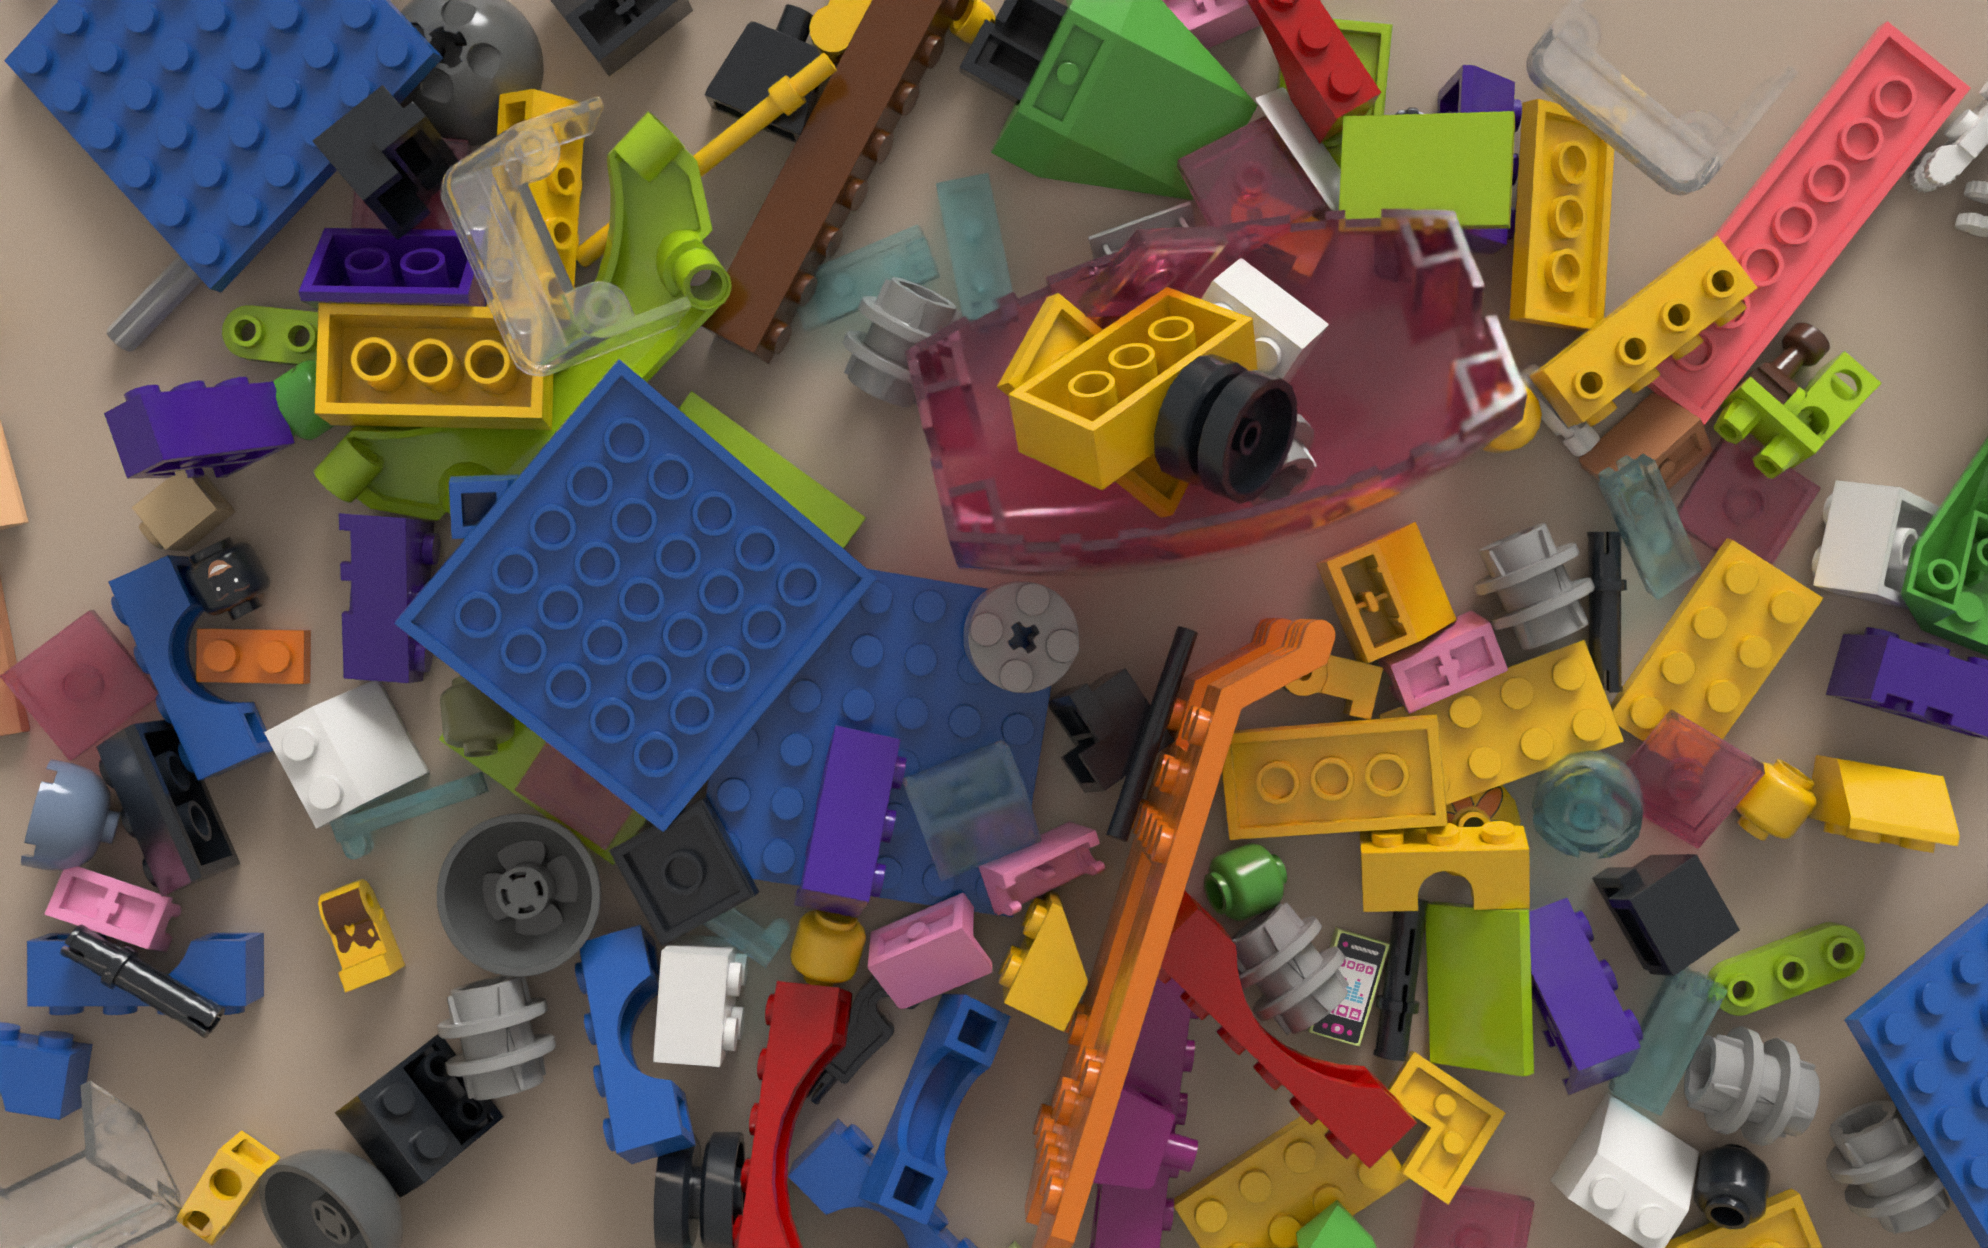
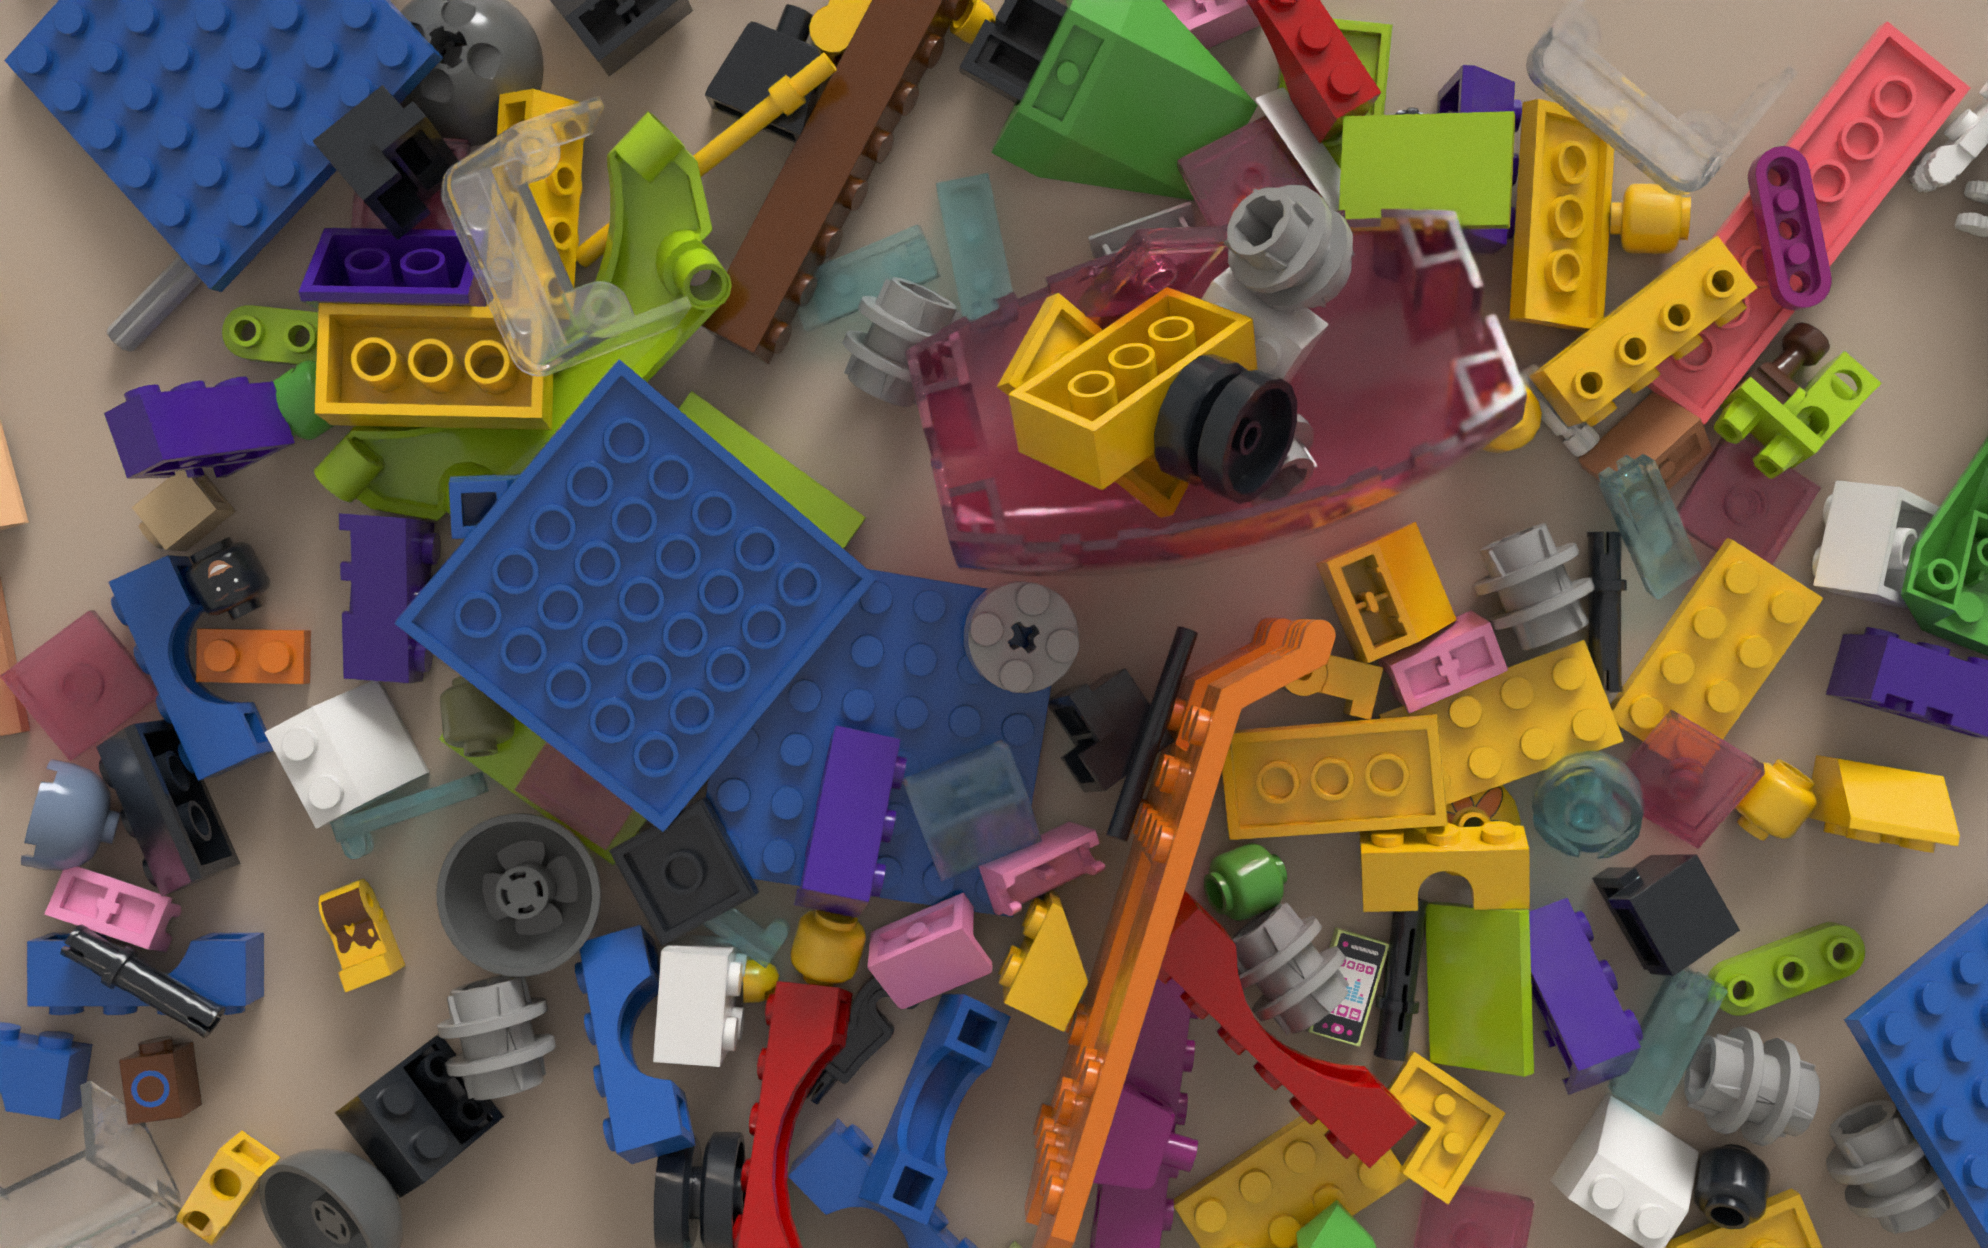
(160, 1081): none -> reddish brown brick
(758, 982): none -> yellow hinge
(1289, 247): none -> light grey piece
(1650, 219): none -> yellow head
(1797, 206): none -> magenta plate

